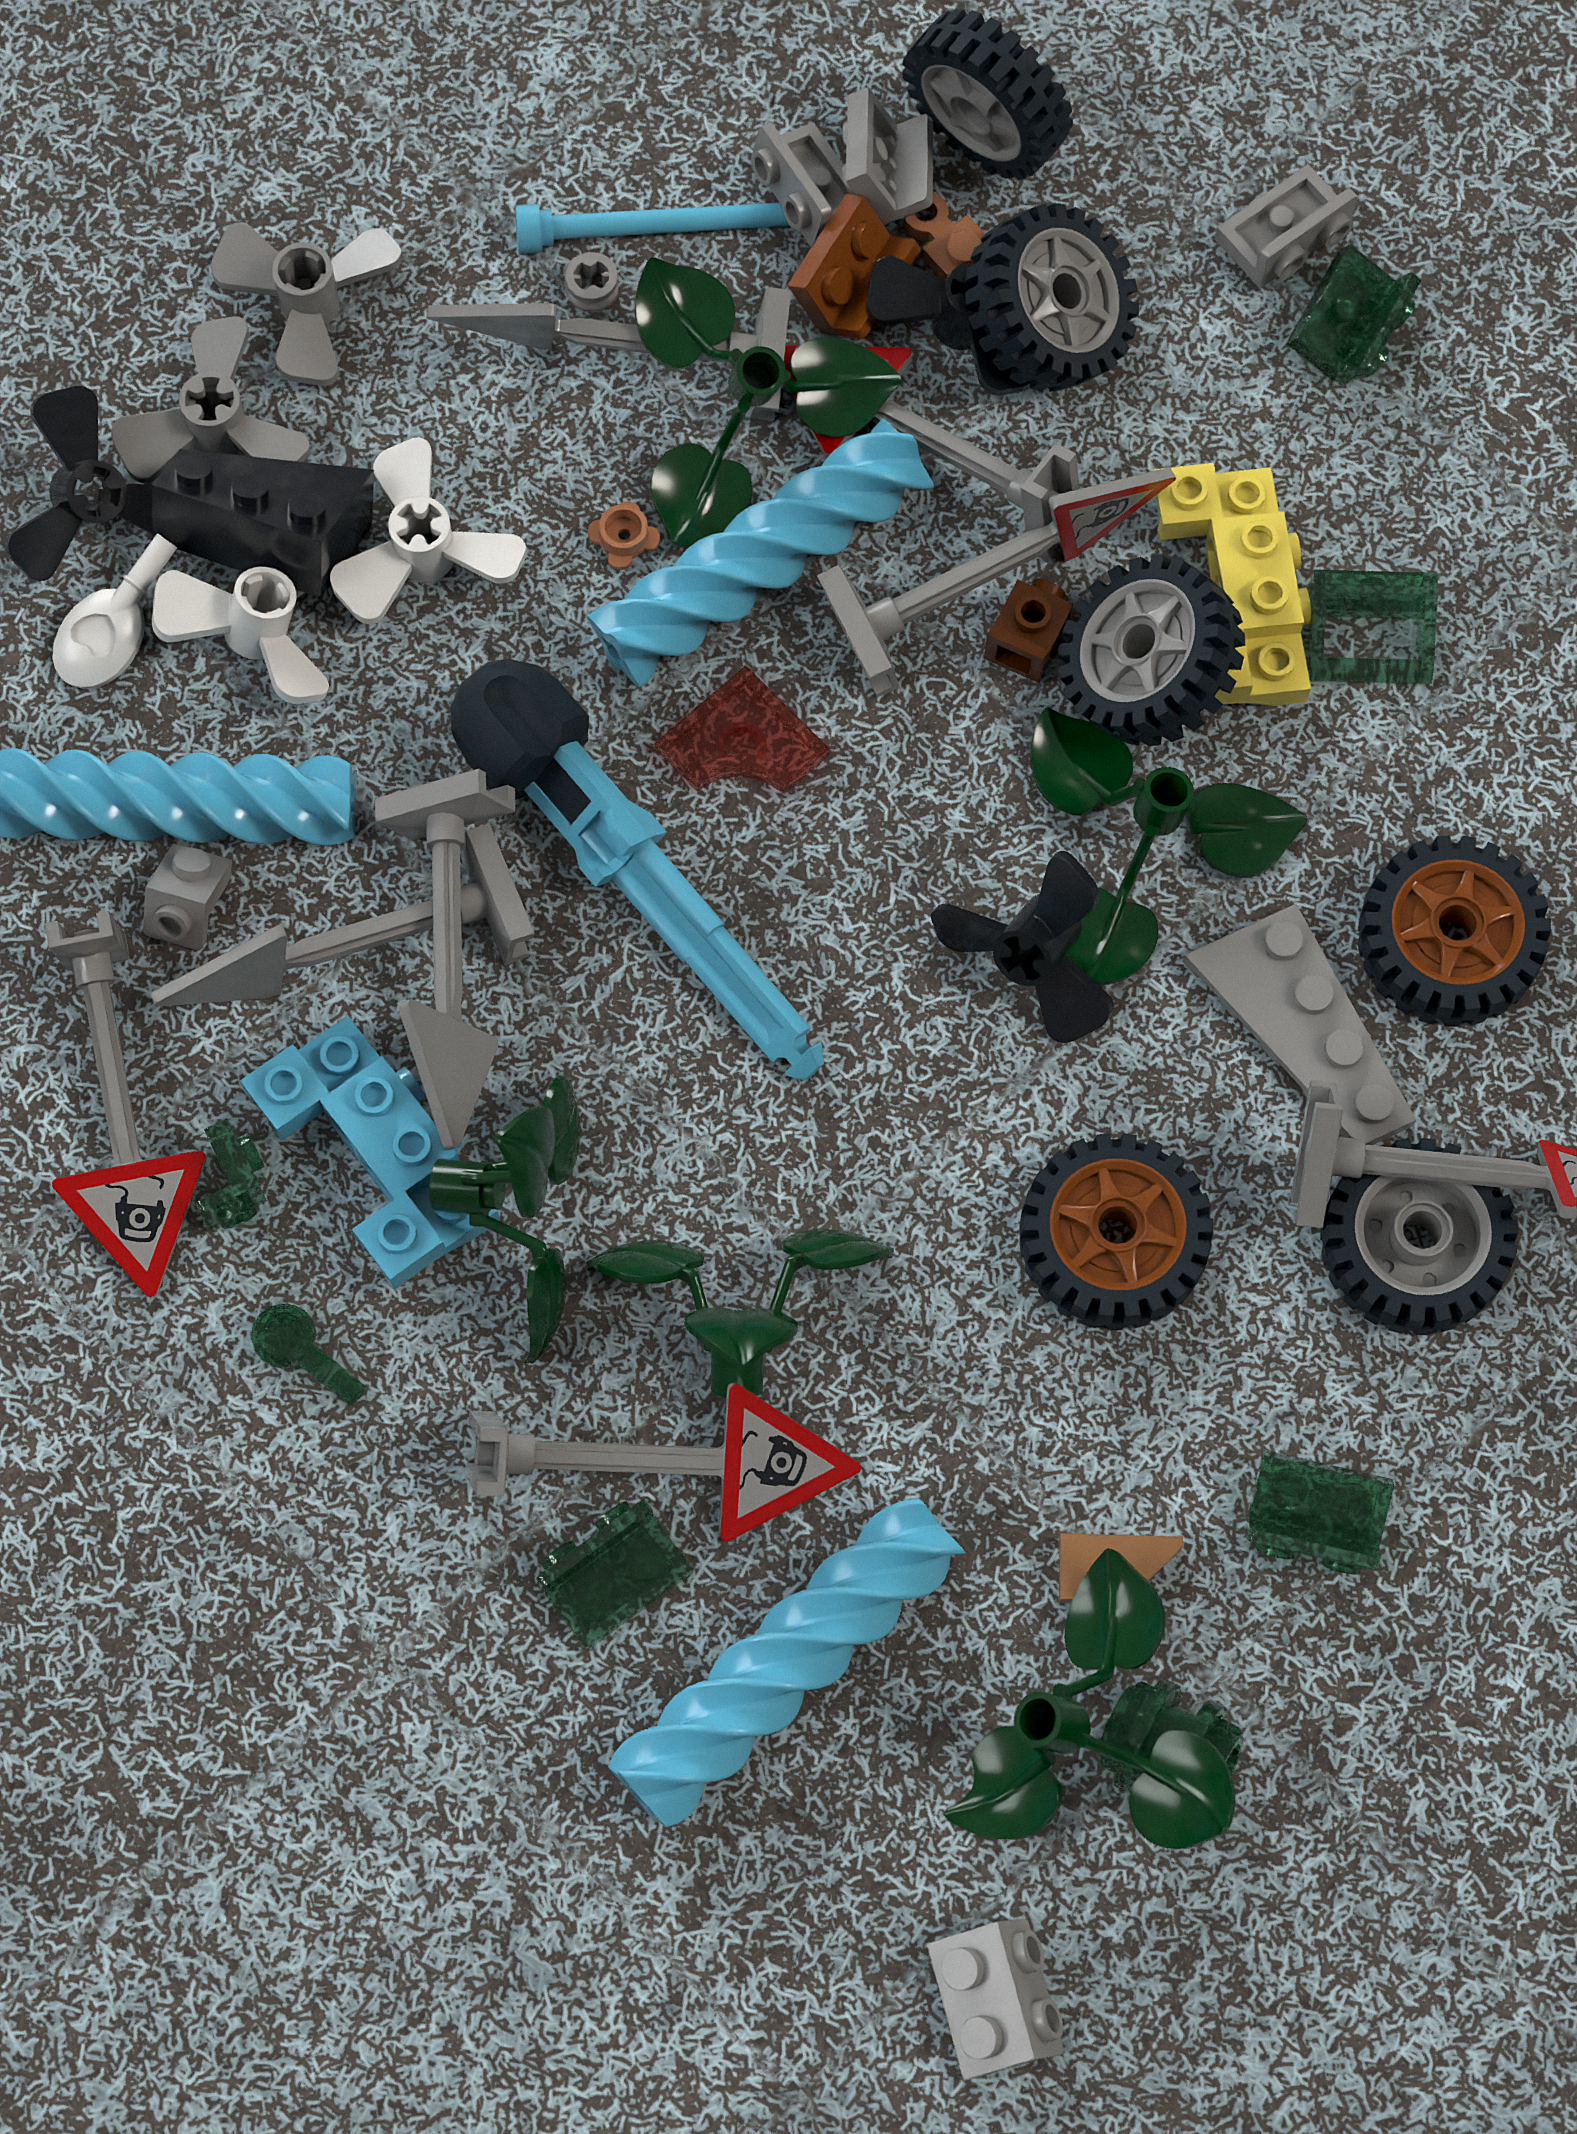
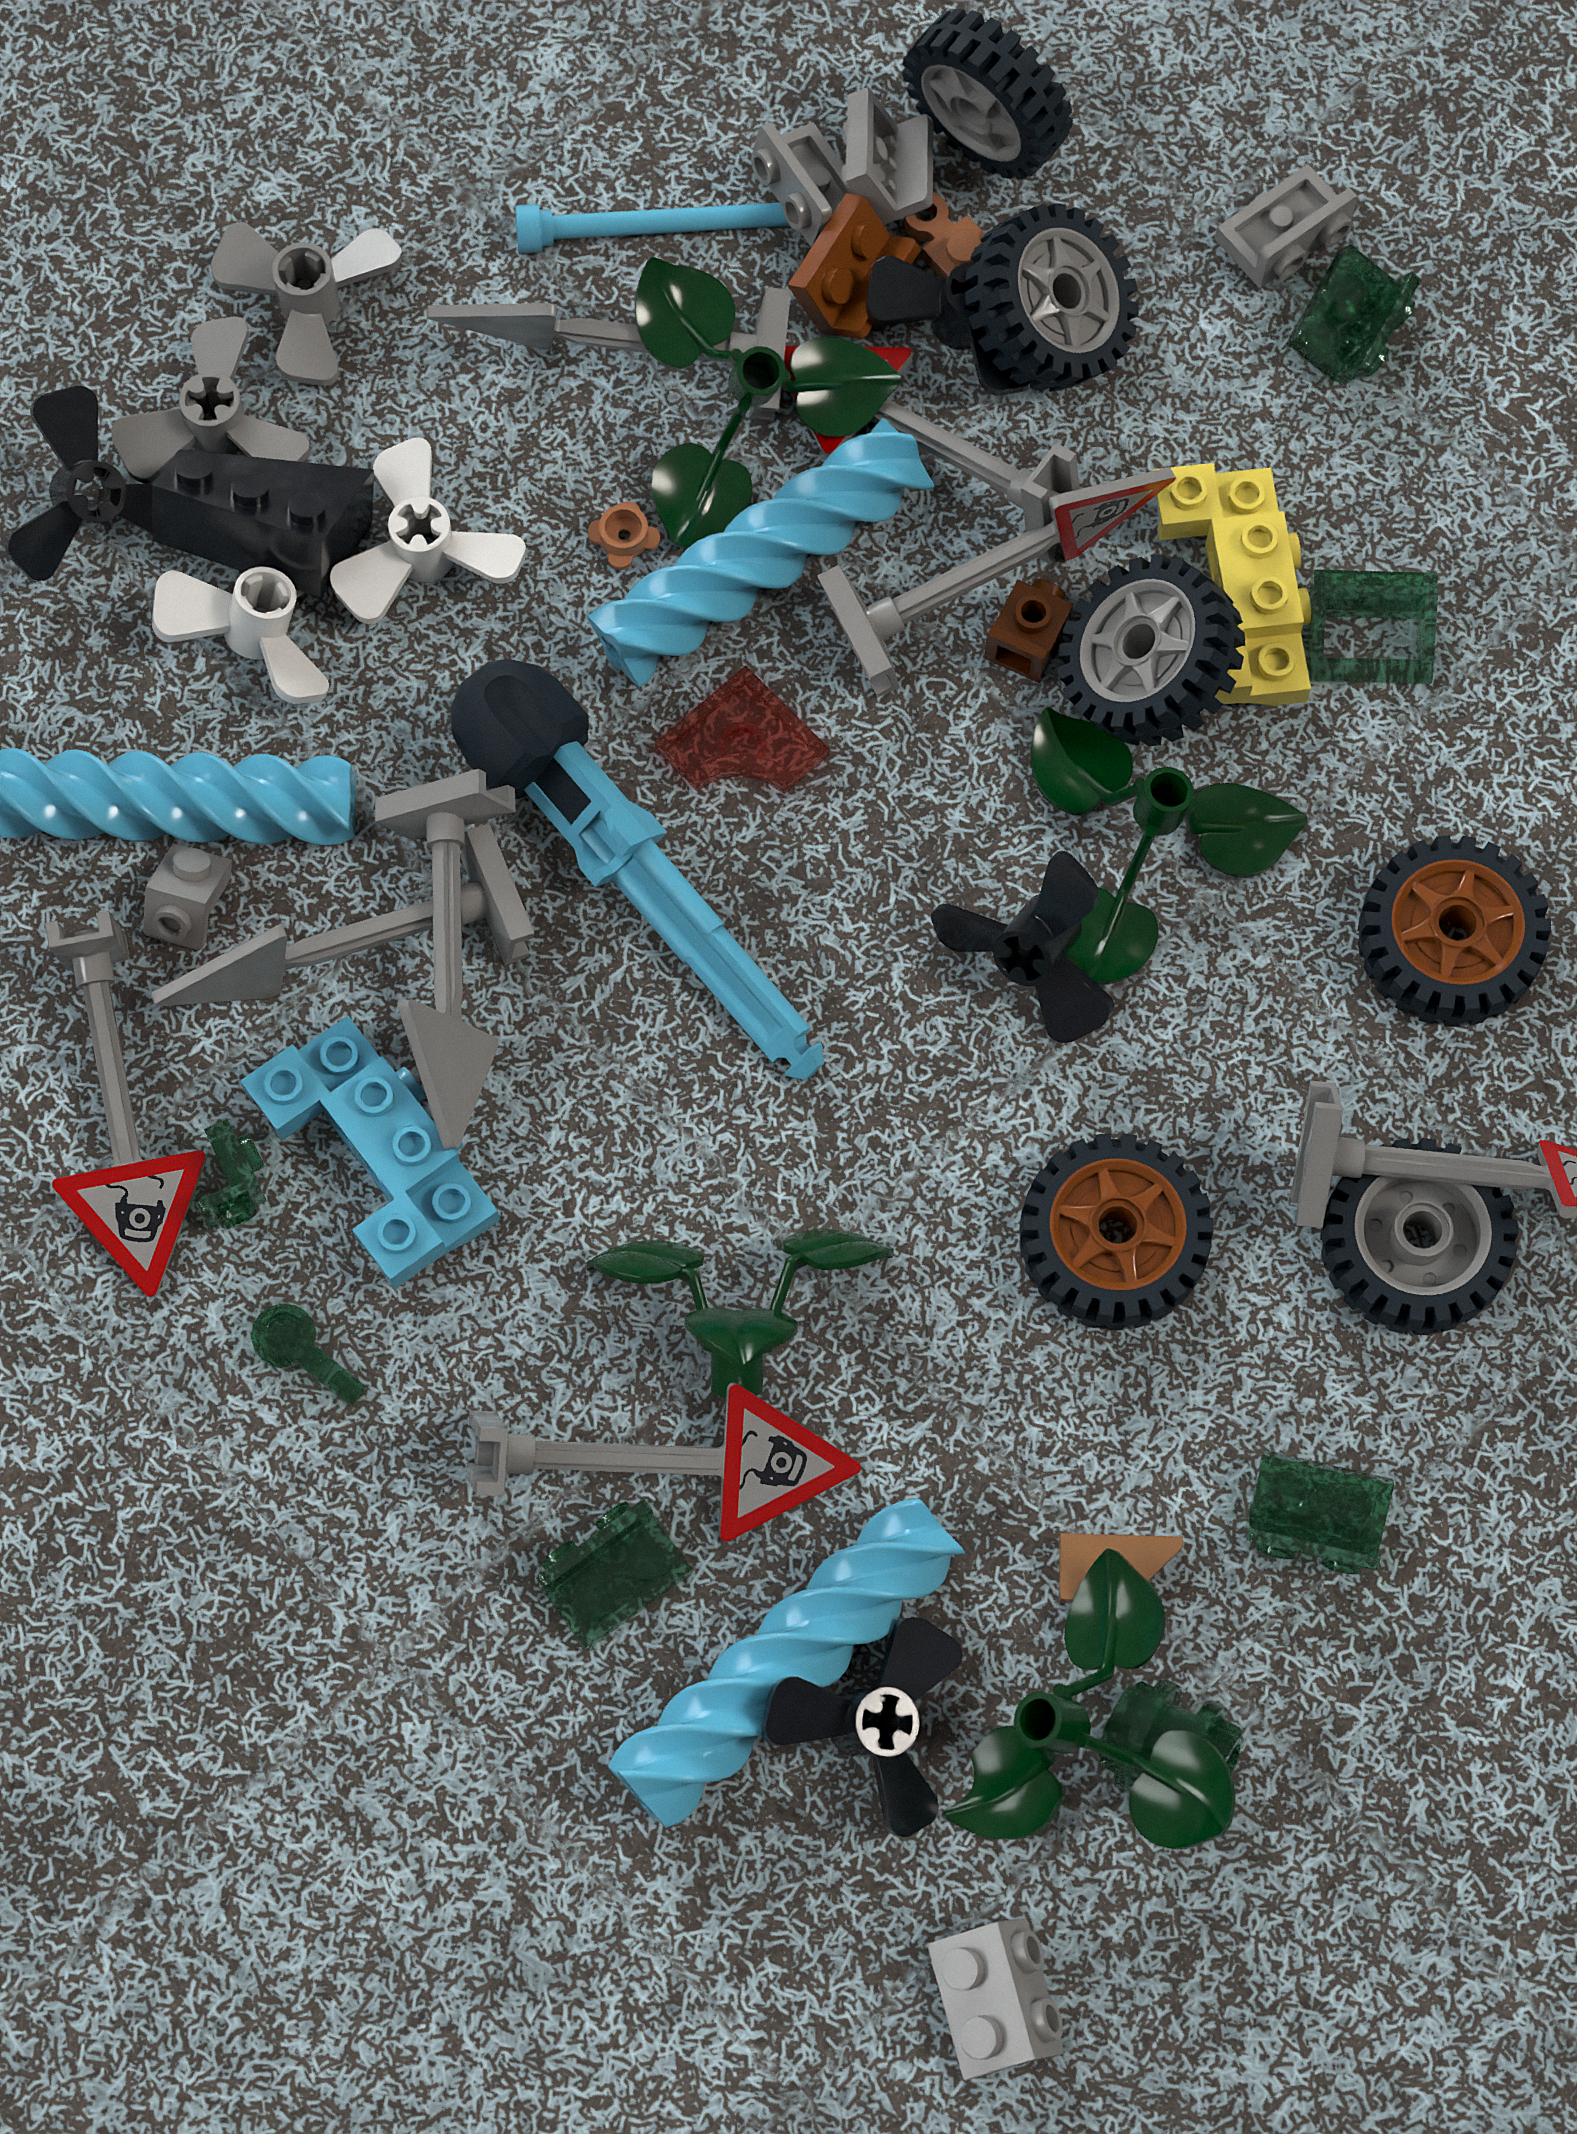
(108, 625): white piece -> none
(530, 1145): dark green plant -> none
(593, 298): light grey bush -> none
(912, 1665): none -> black piece
(1299, 1012): light grey wing -> none

